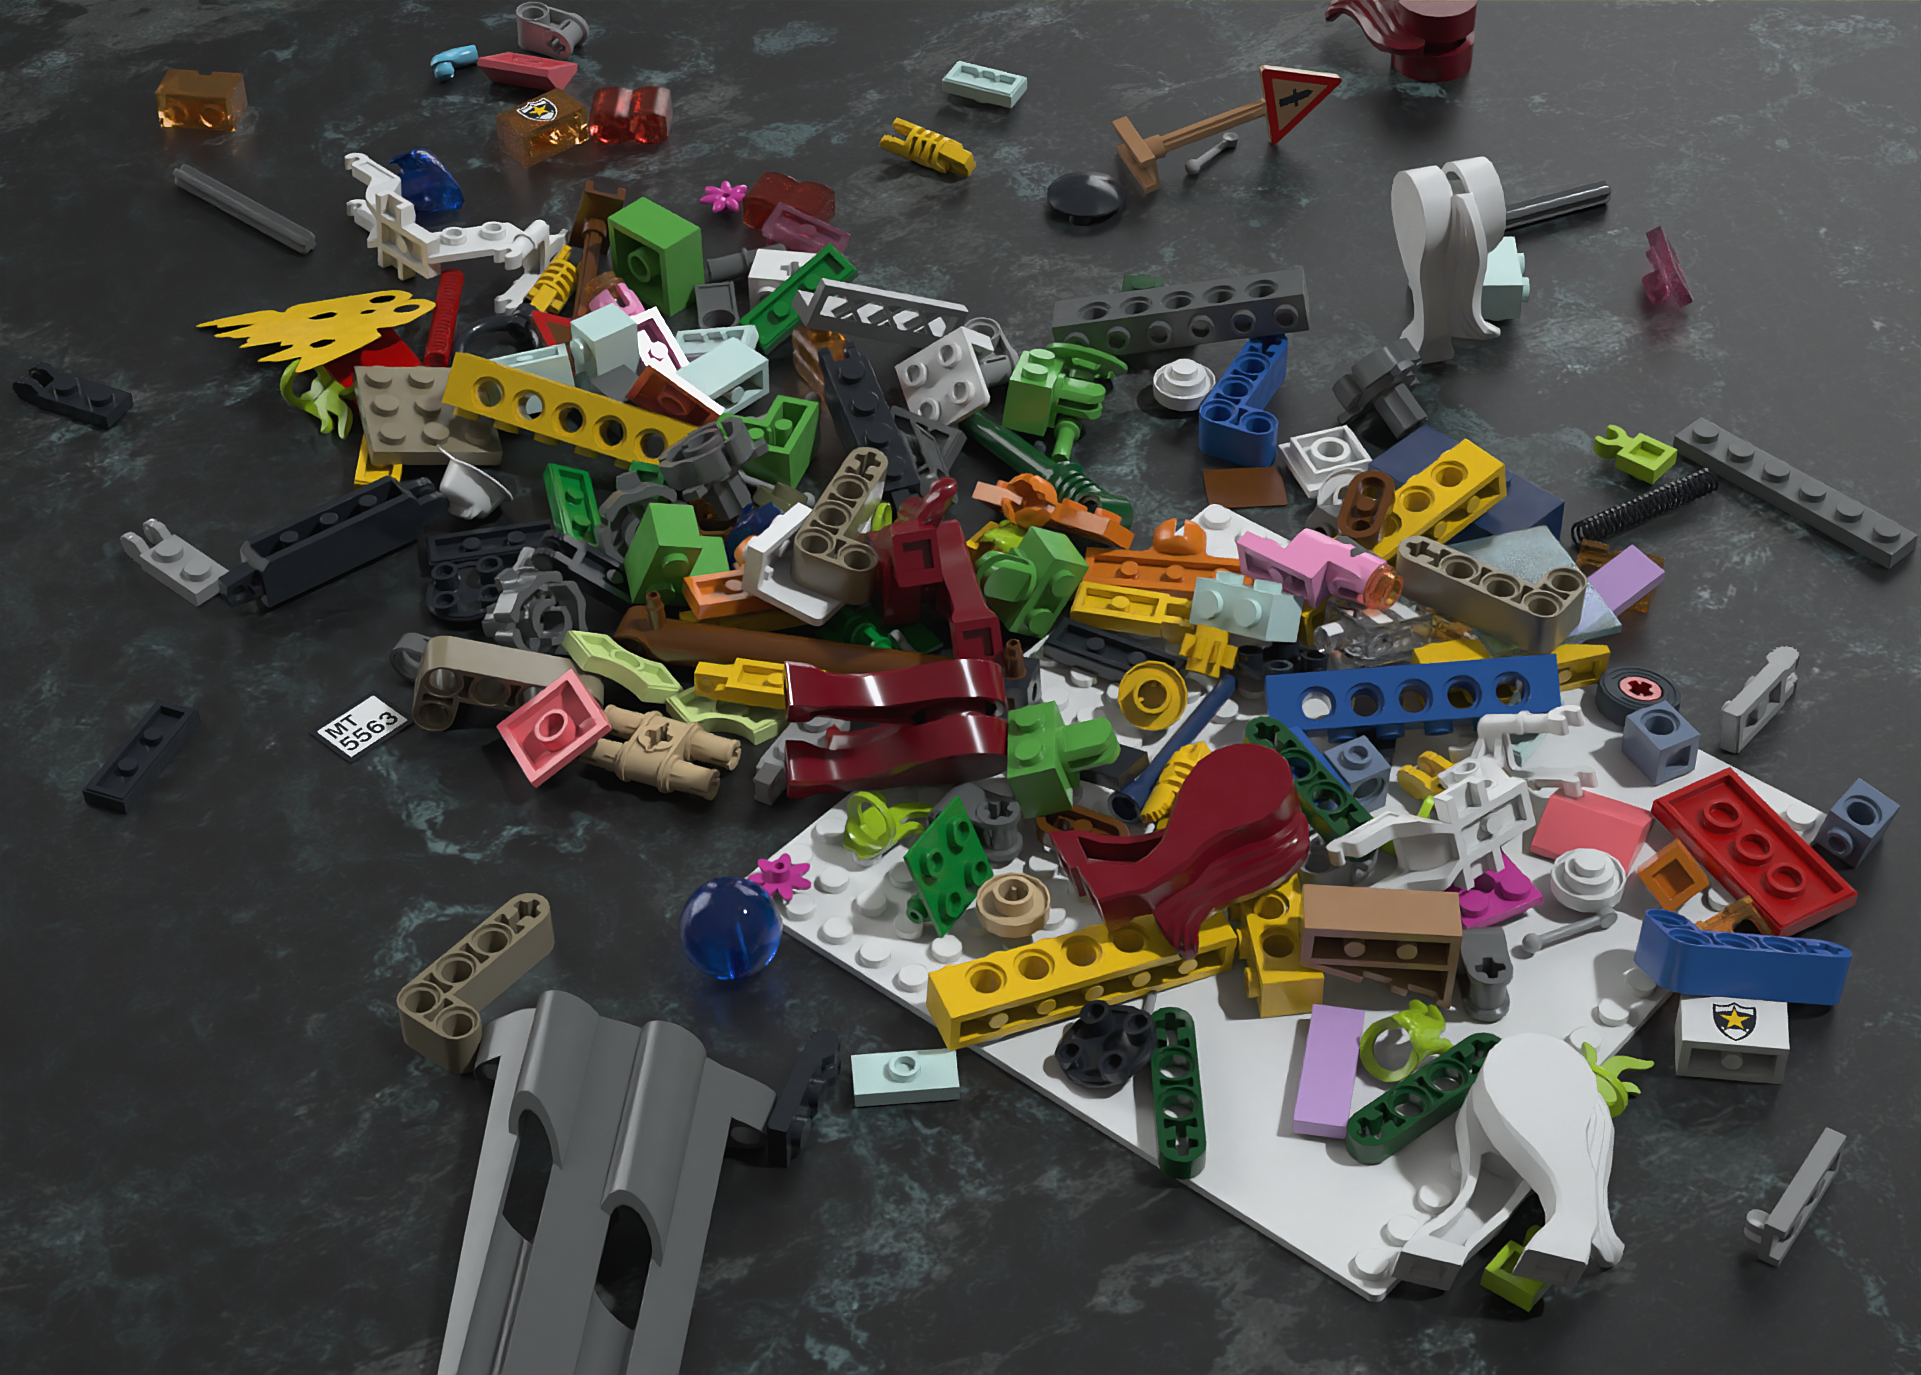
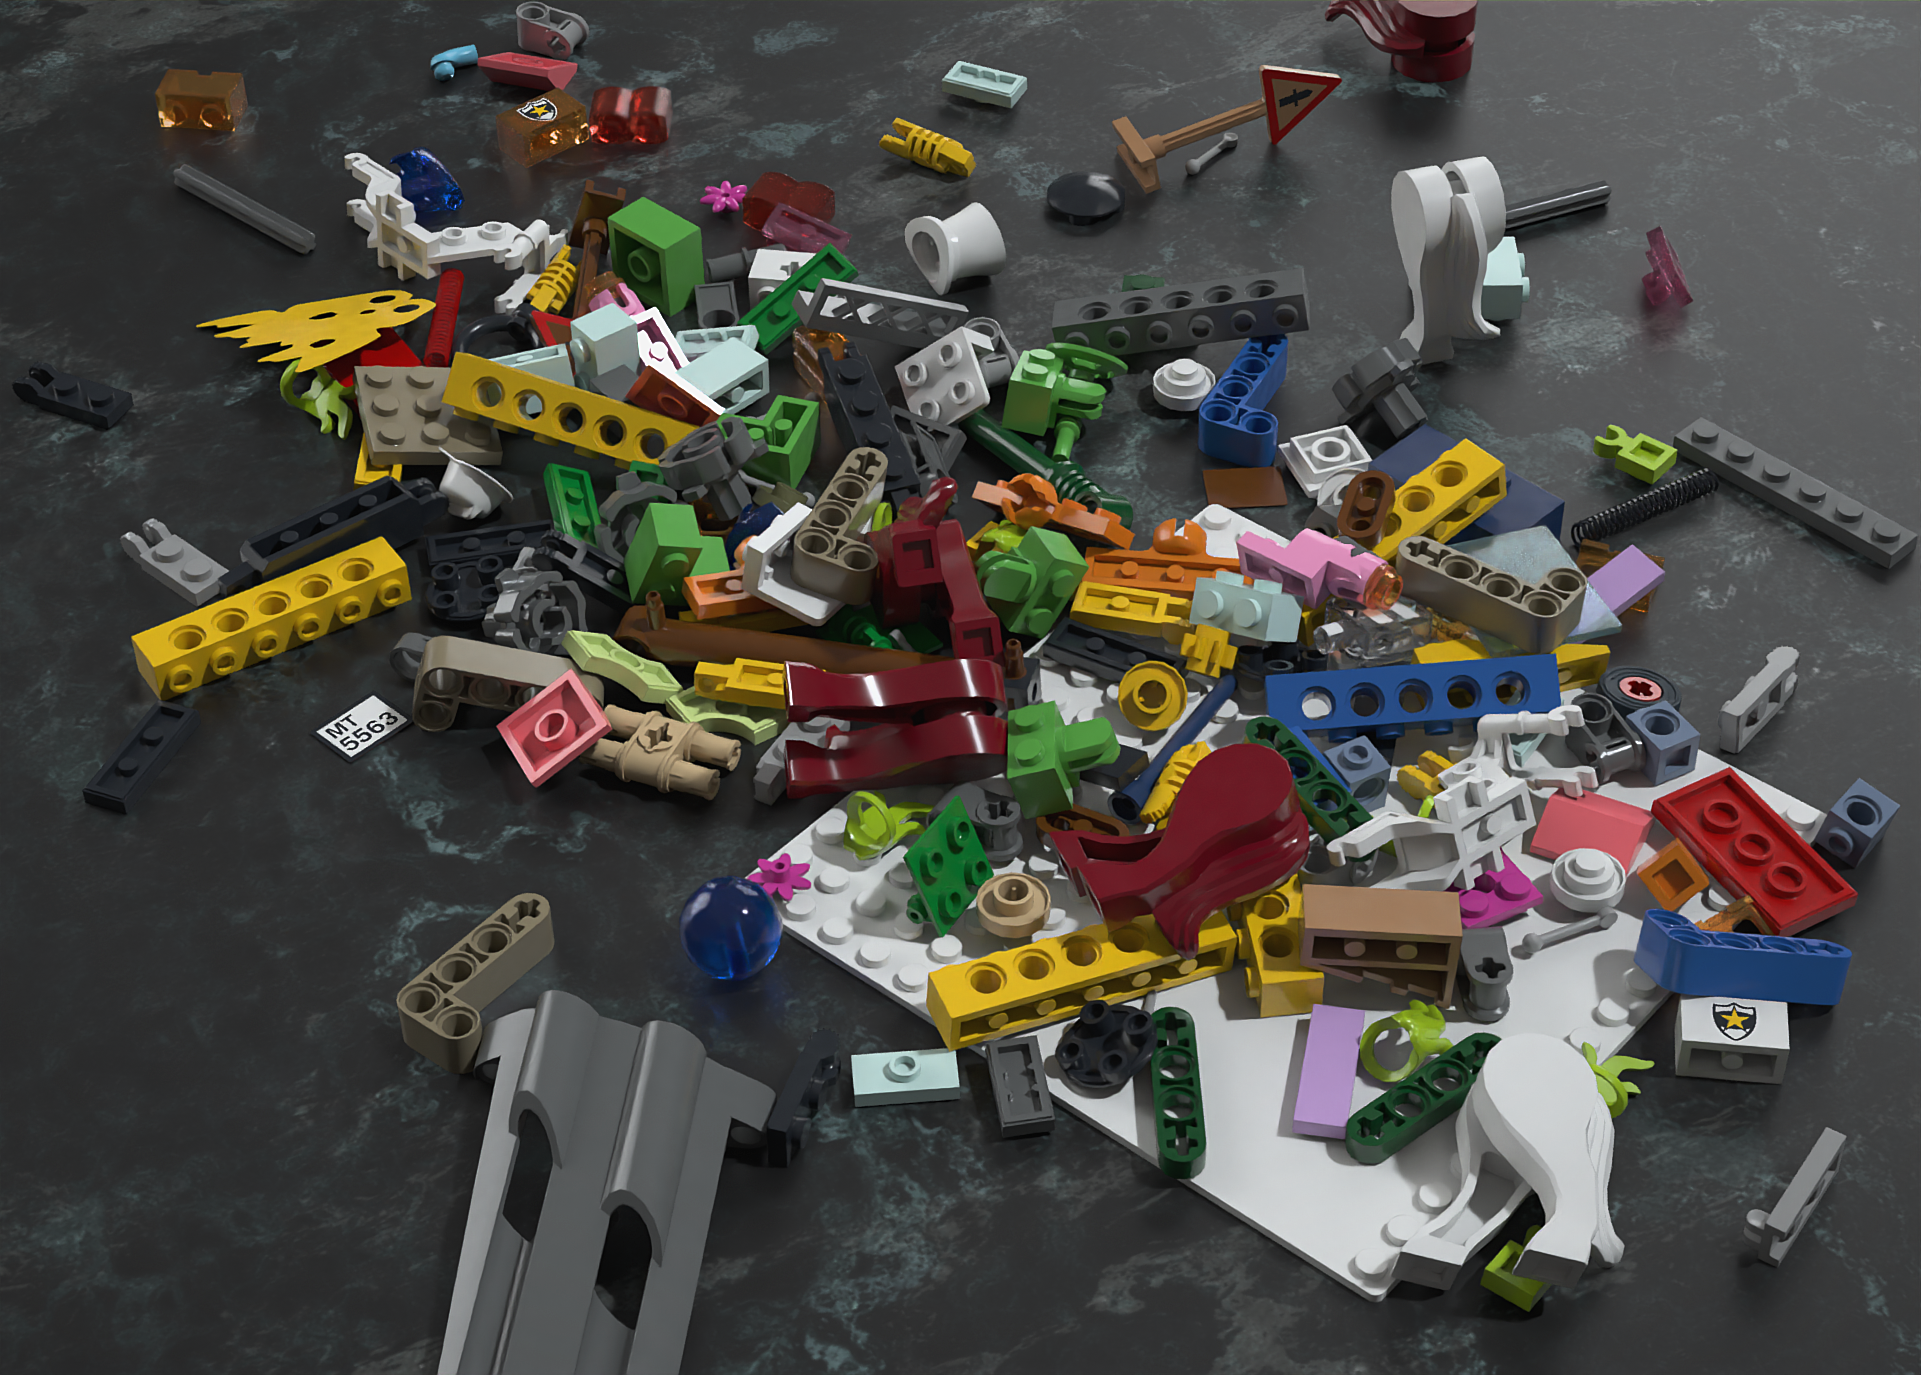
(271, 618): none -> yellow brick
(956, 247): none -> white hat
(1020, 1086): none -> dark grey plate
(1604, 739): none -> dark grey piece

